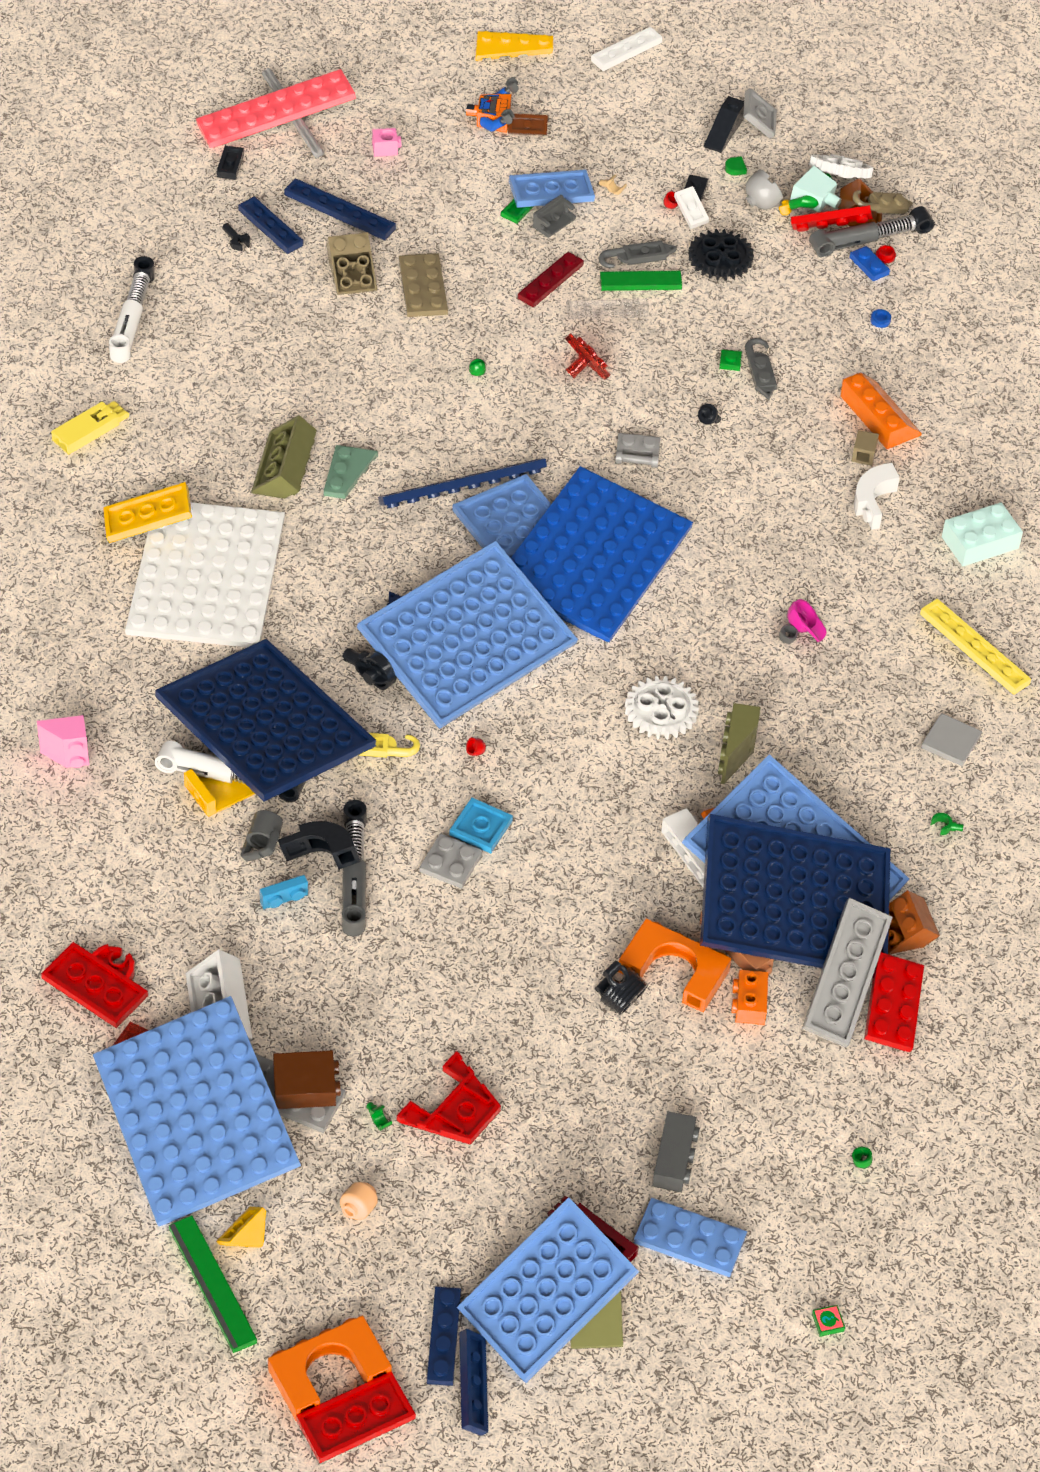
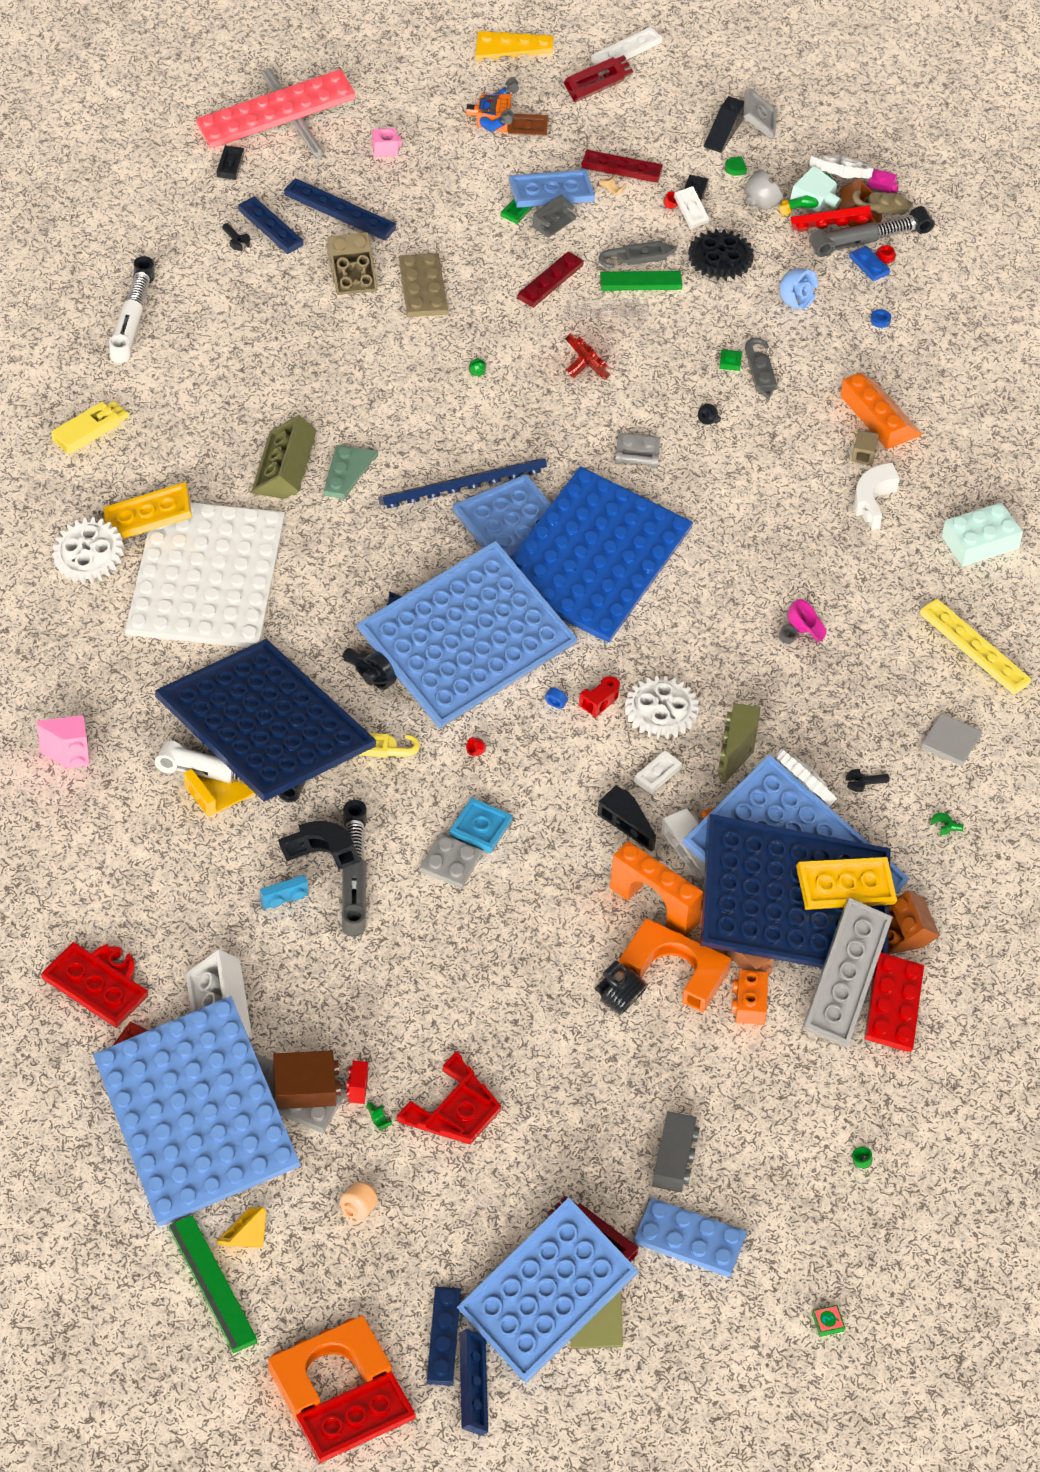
(88, 550): none -> white gear
(262, 835): dark grey piece -> none
(357, 1082): none -> red piece
(556, 698): none -> blue tile
(589, 83): none -> dark red hinge
(600, 697): none -> red leg
(622, 166): none -> dark red plate
(625, 814): none -> black slope
(658, 772): none -> white plate
(683, 900): none -> orange arch
(798, 284): none -> light blue cylinder
(806, 776): none -> white gear
(834, 881): none -> yellow plate
(863, 780): none -> black bar
(883, 181): none -> dark pink bracket

